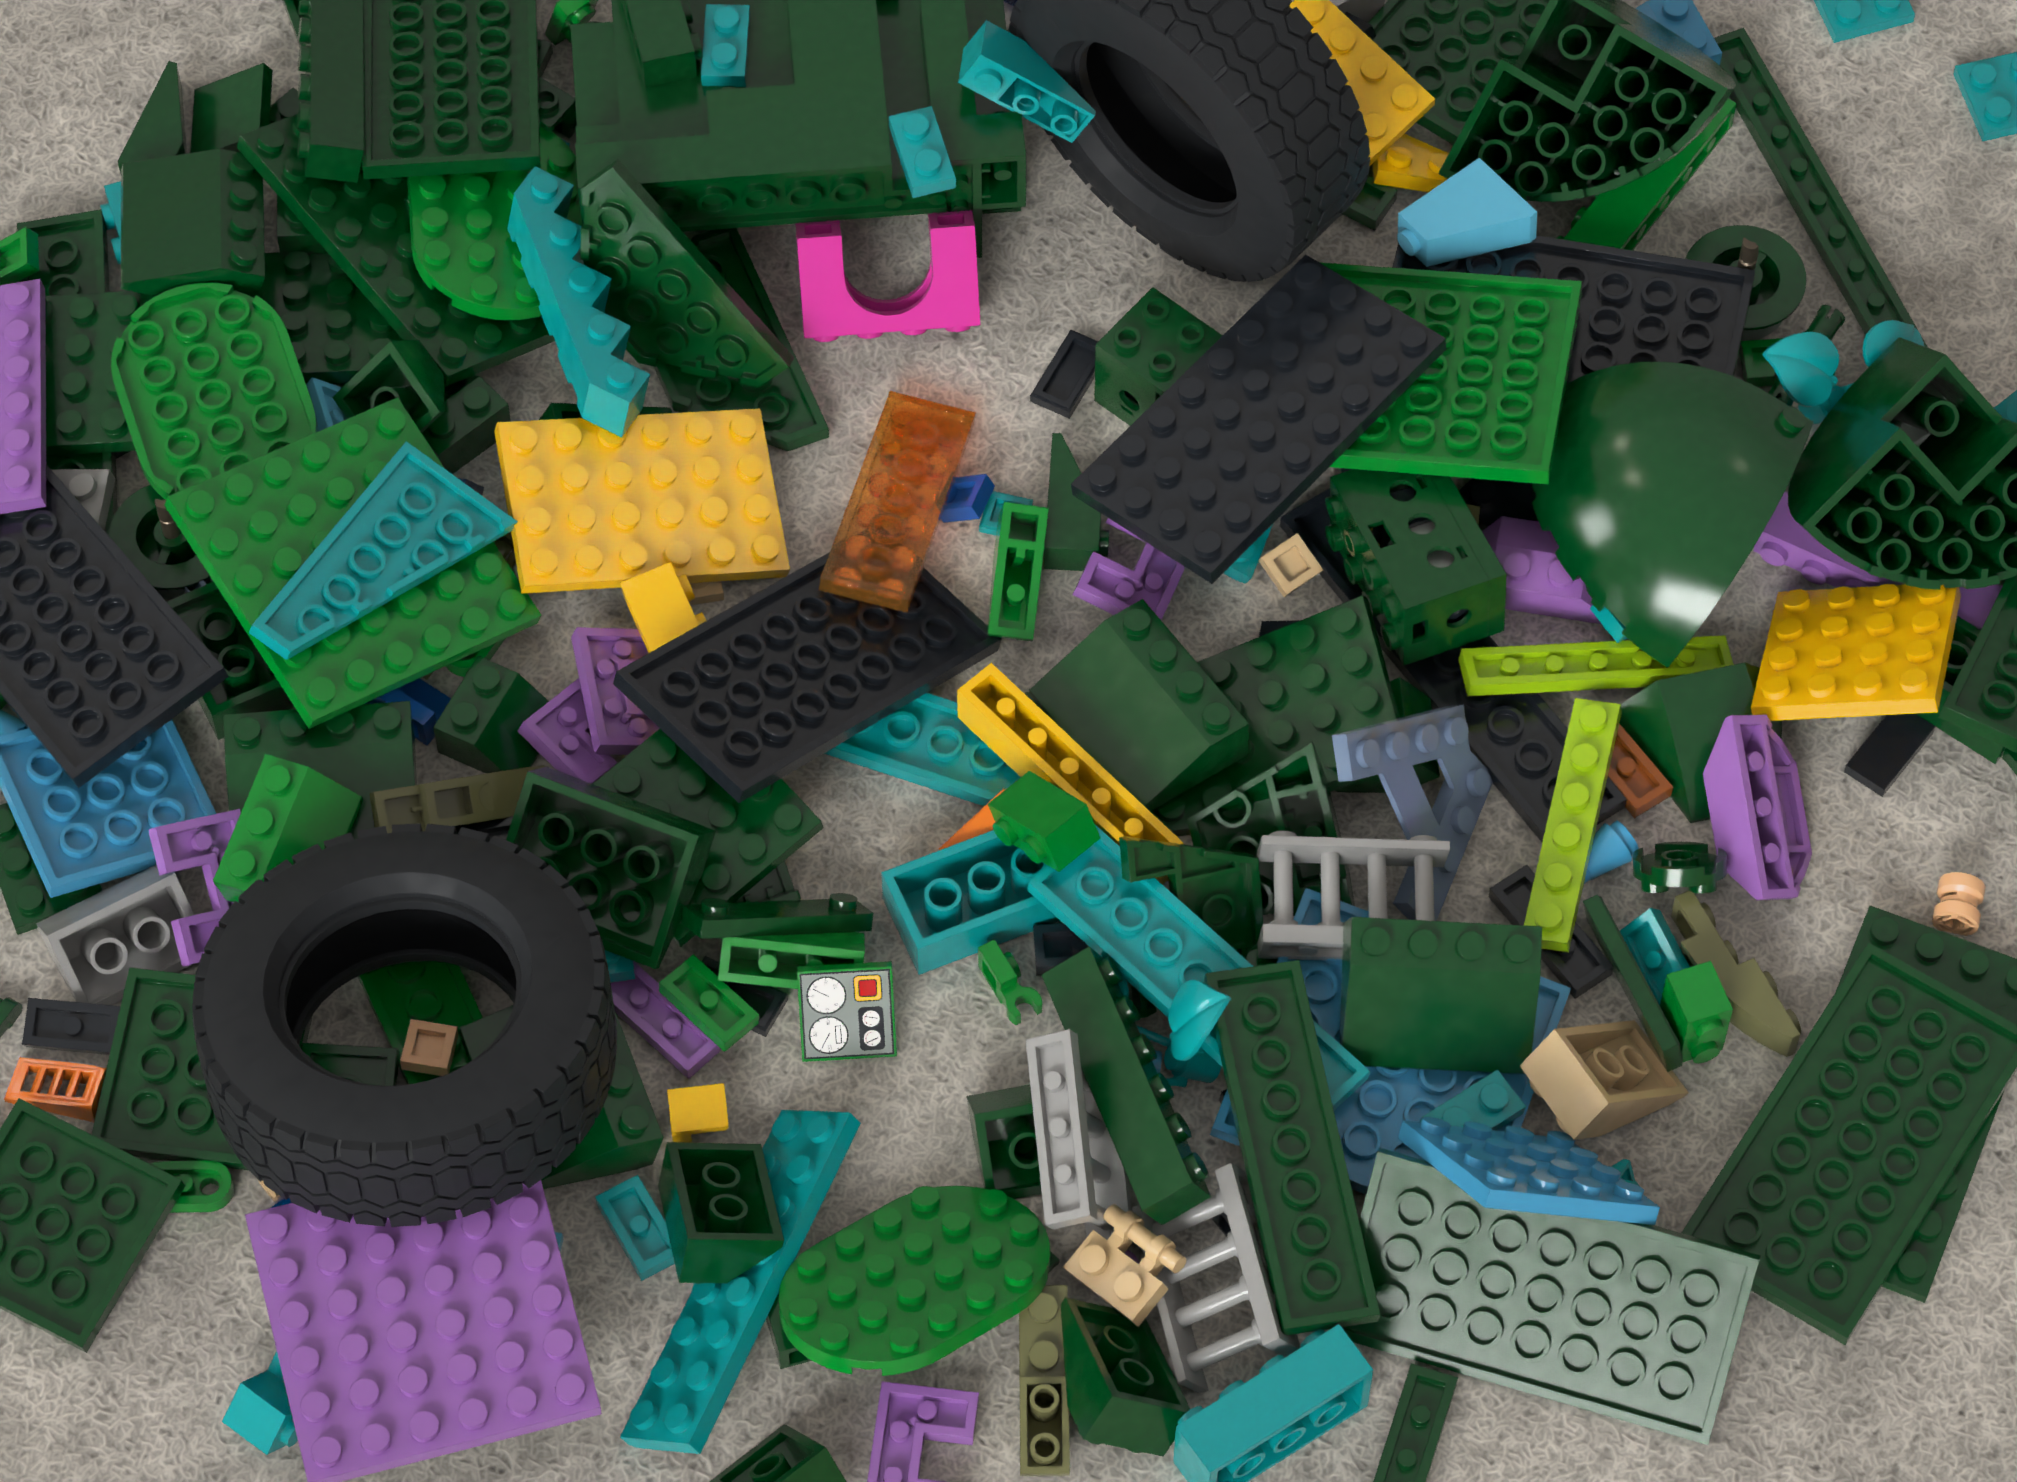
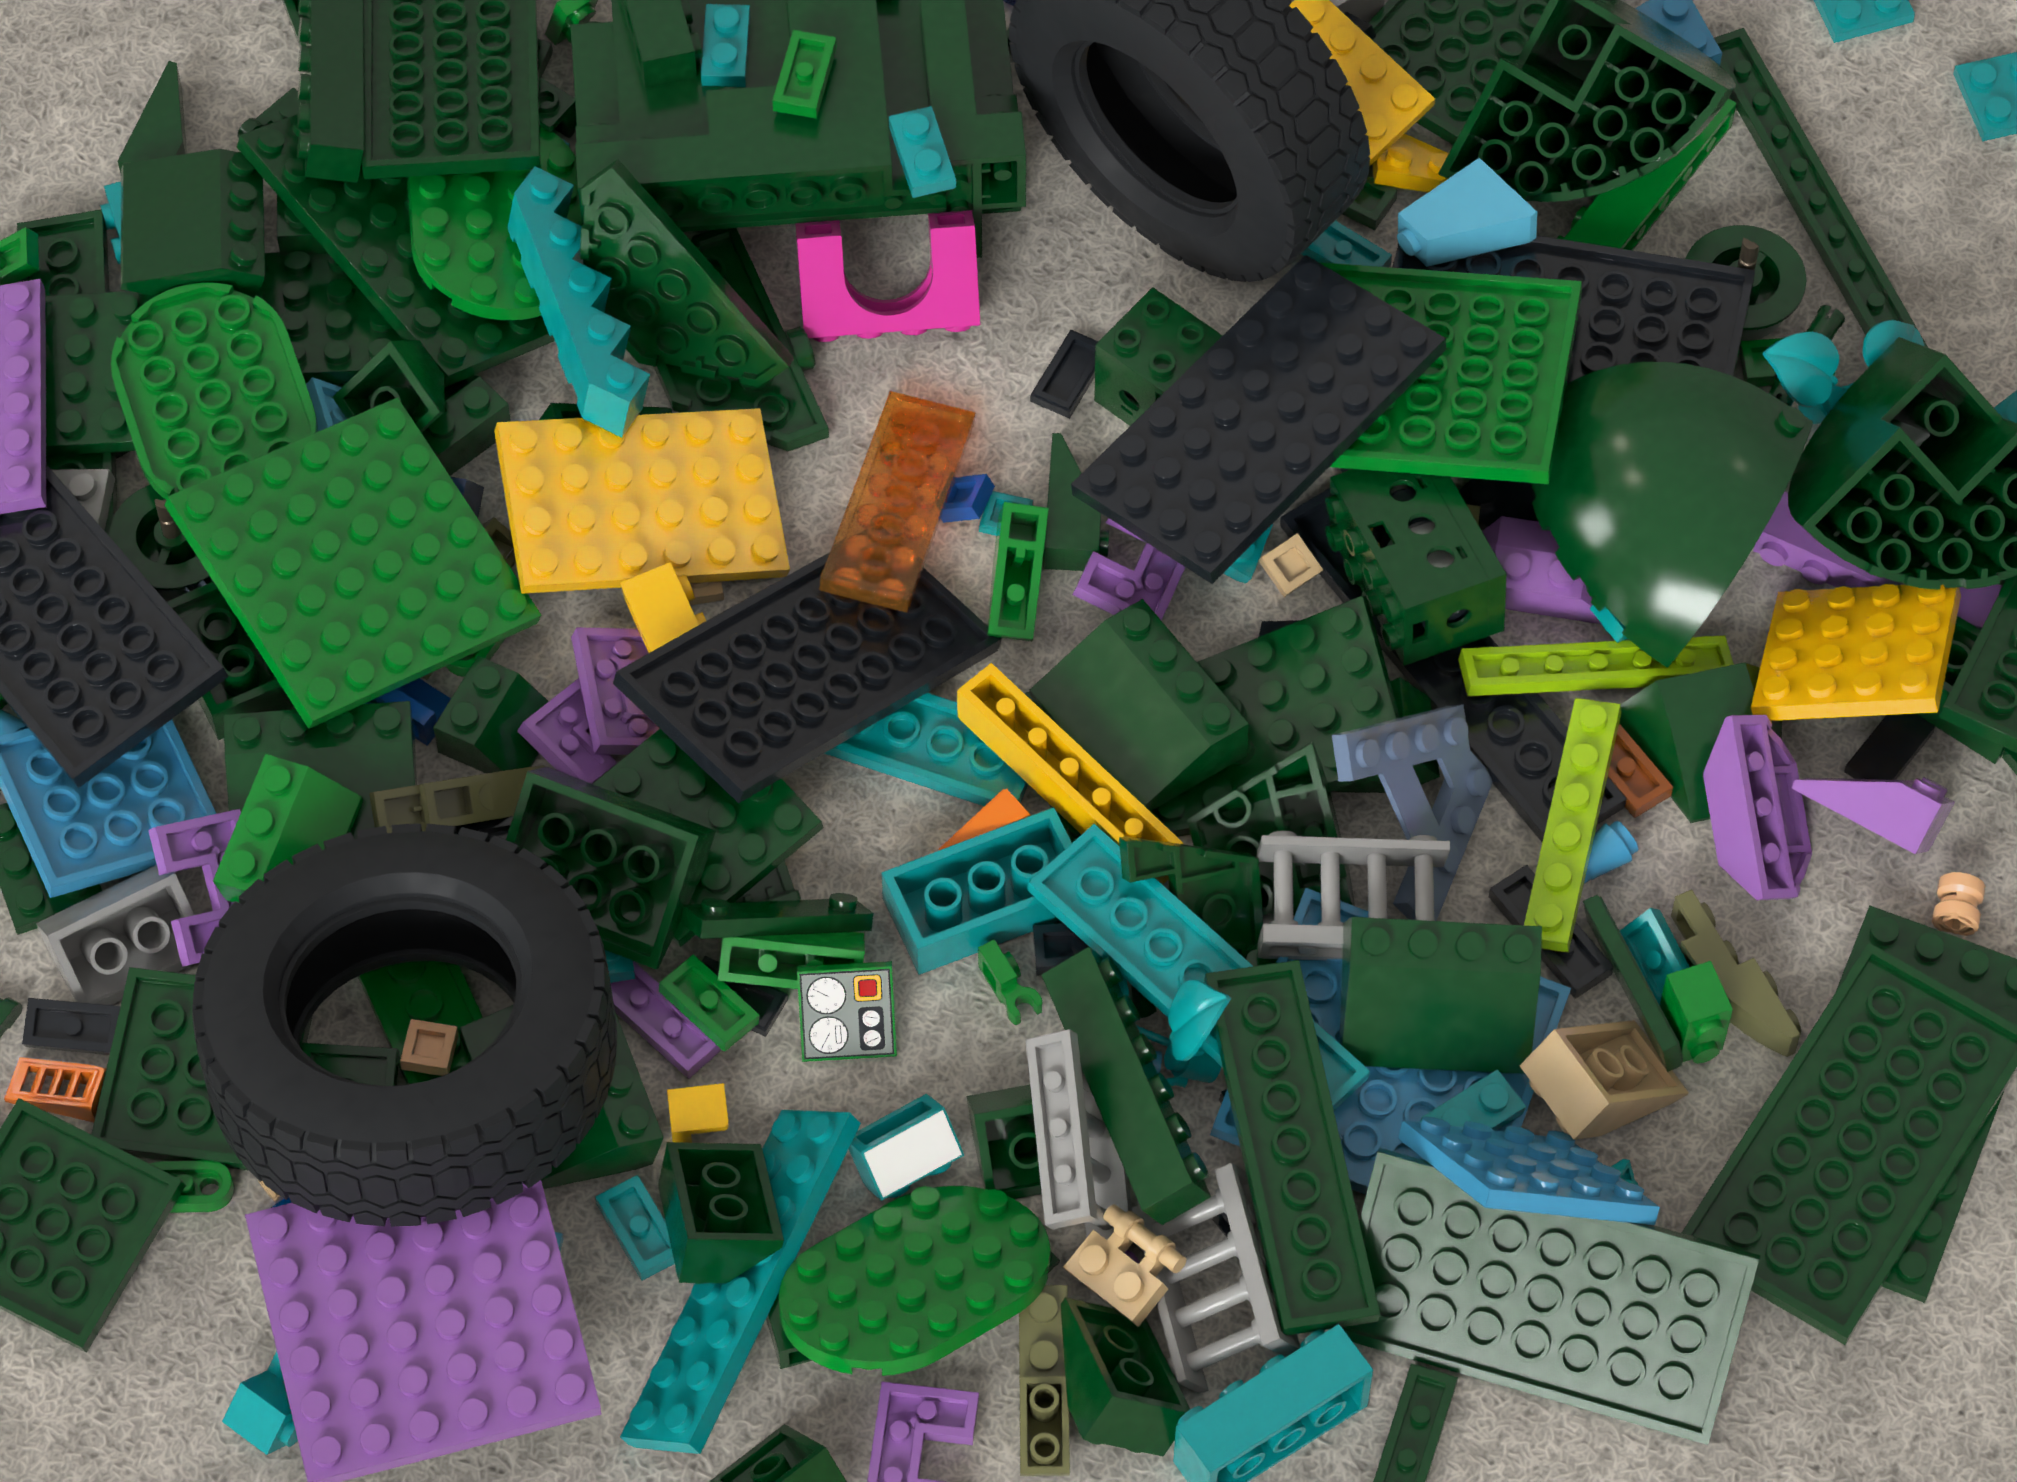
(231, 109): dark green tile -> none
(390, 540): teal wing -> none
(801, 348): none -> dark green tile
(804, 74): none -> green plate
(905, 1147): none -> brick
(1022, 81): teal slope -> none
(1043, 821): green brick -> none
(1345, 246): none -> teal plate
(1679, 866): dark green plate -> none
(1898, 810): none -> medium lavender slope

